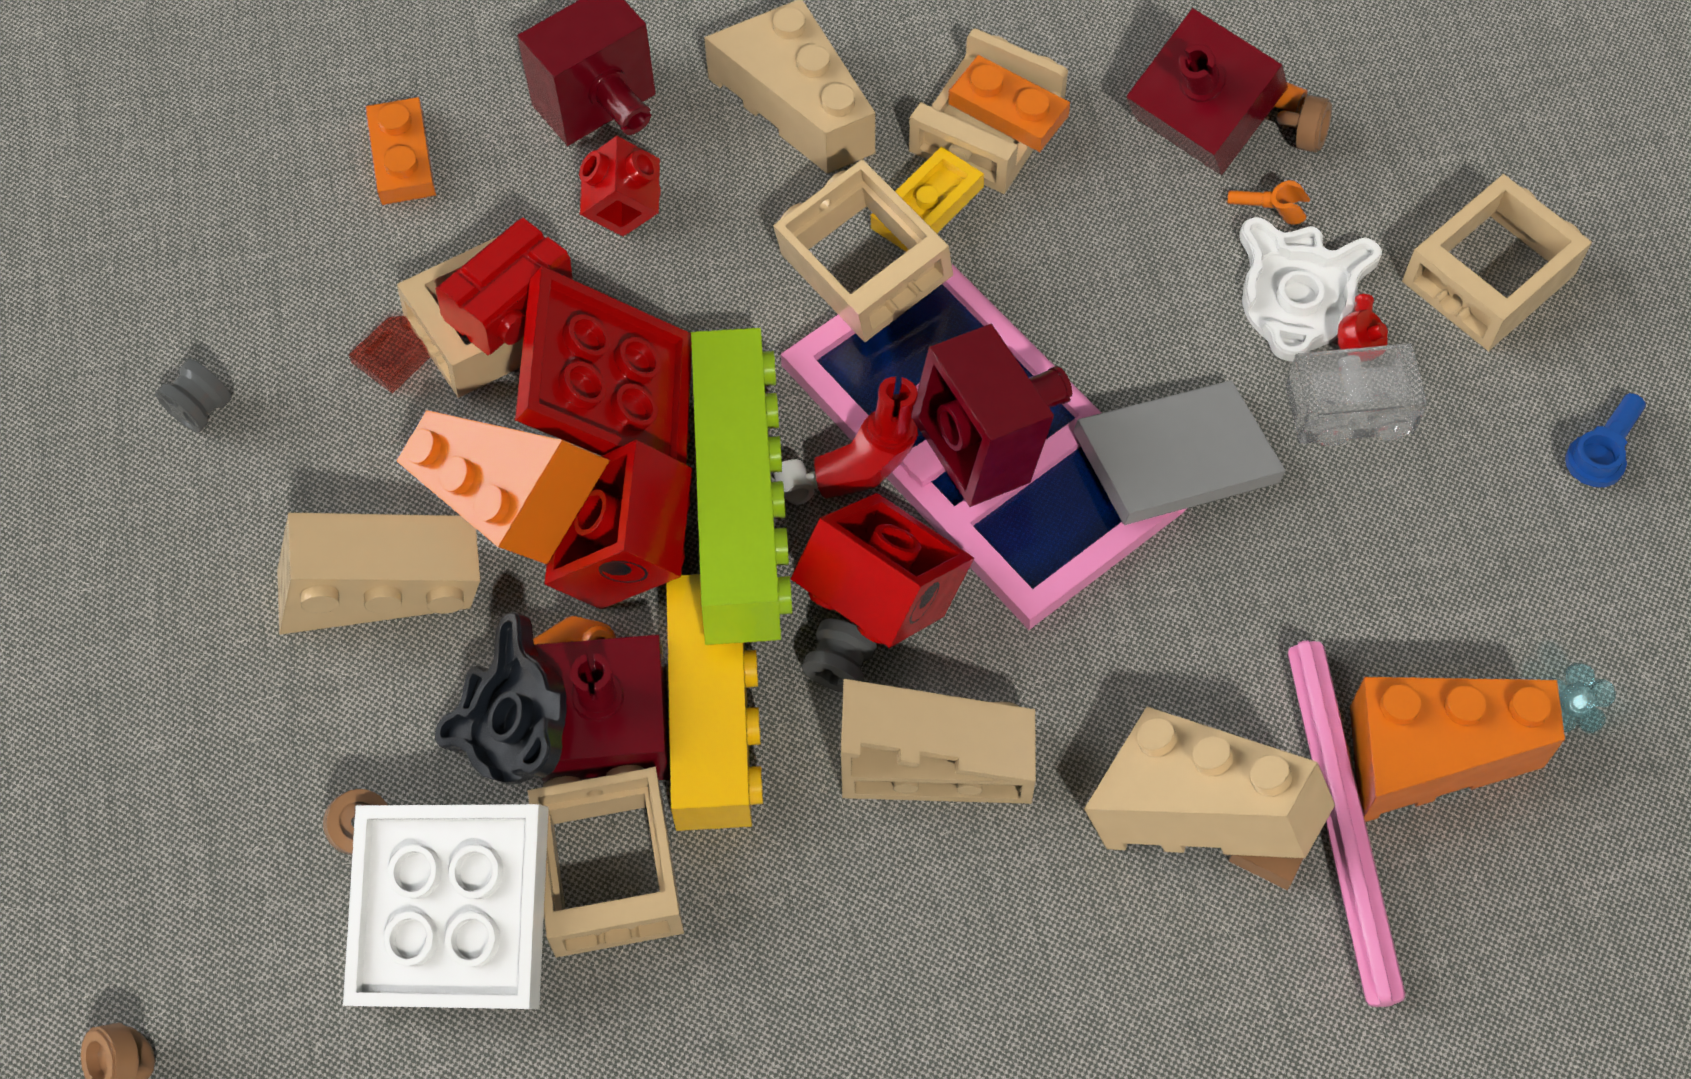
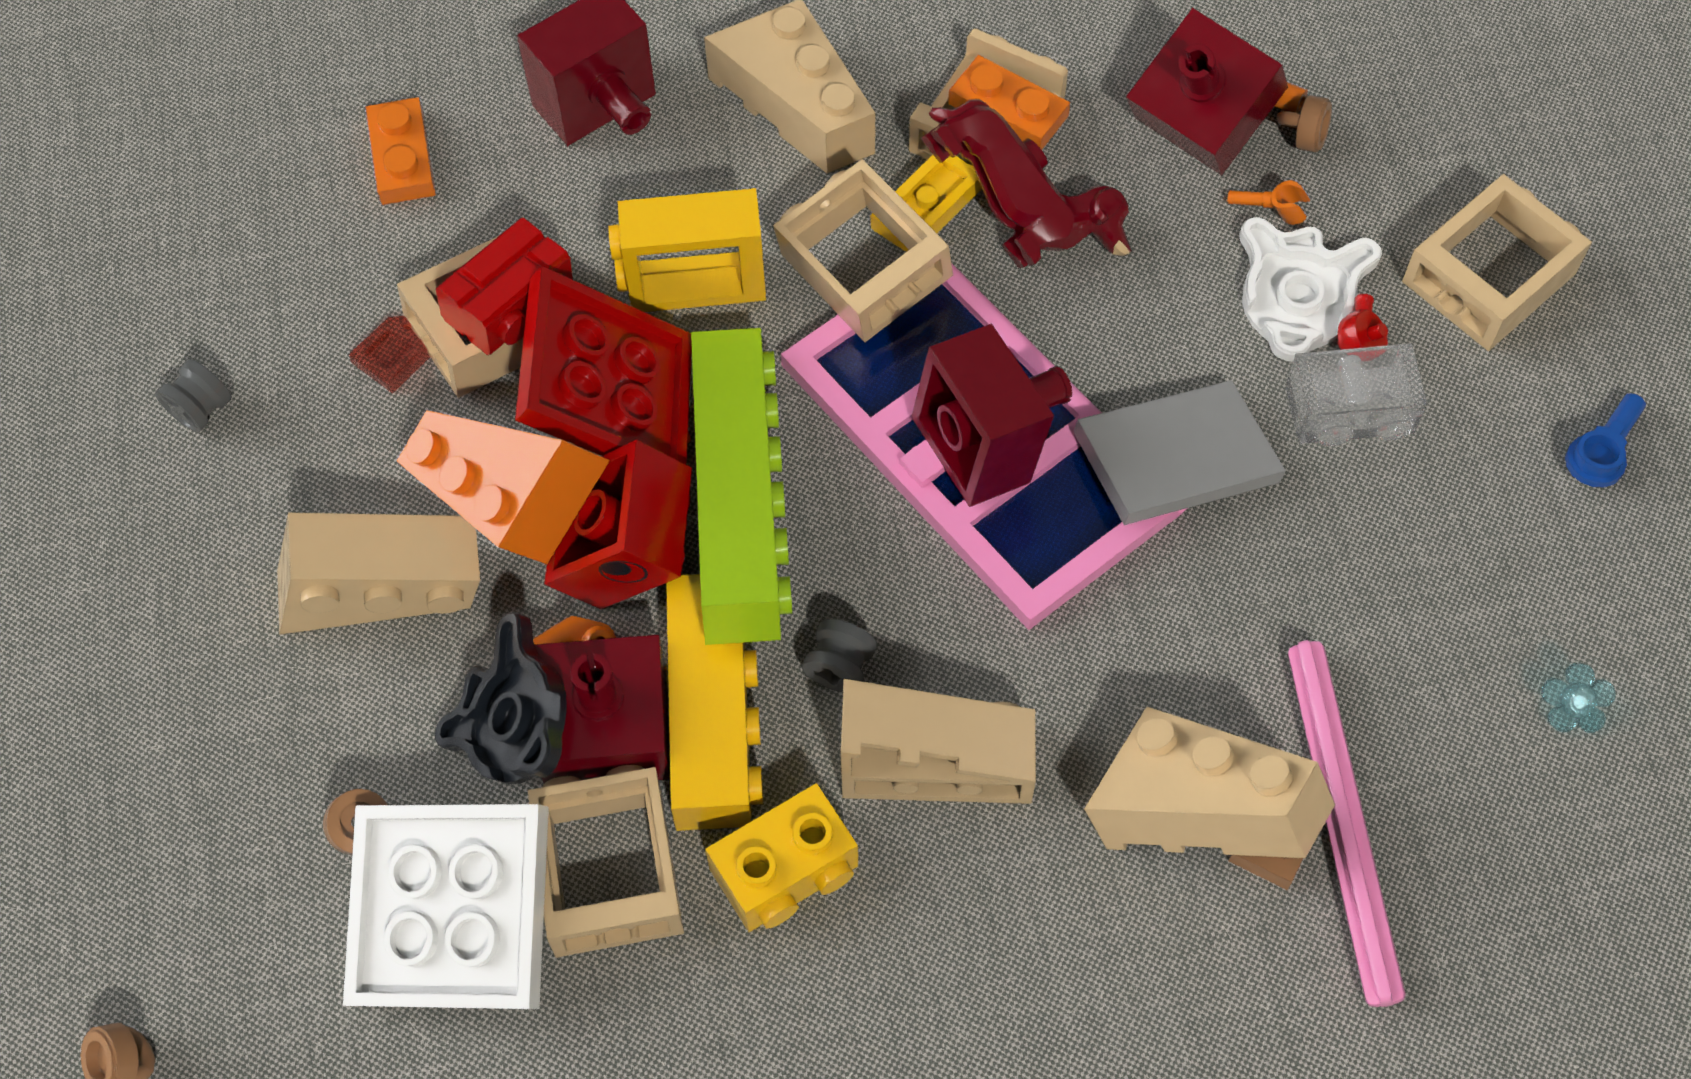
(620, 186): red brick -> none
(689, 225): none -> yellow window
(783, 859): none -> yellow brick
(870, 457): red arm -> none
(881, 569): red brick -> none
(1021, 190): none -> dark red animal
(1448, 735): orange wedge -> none

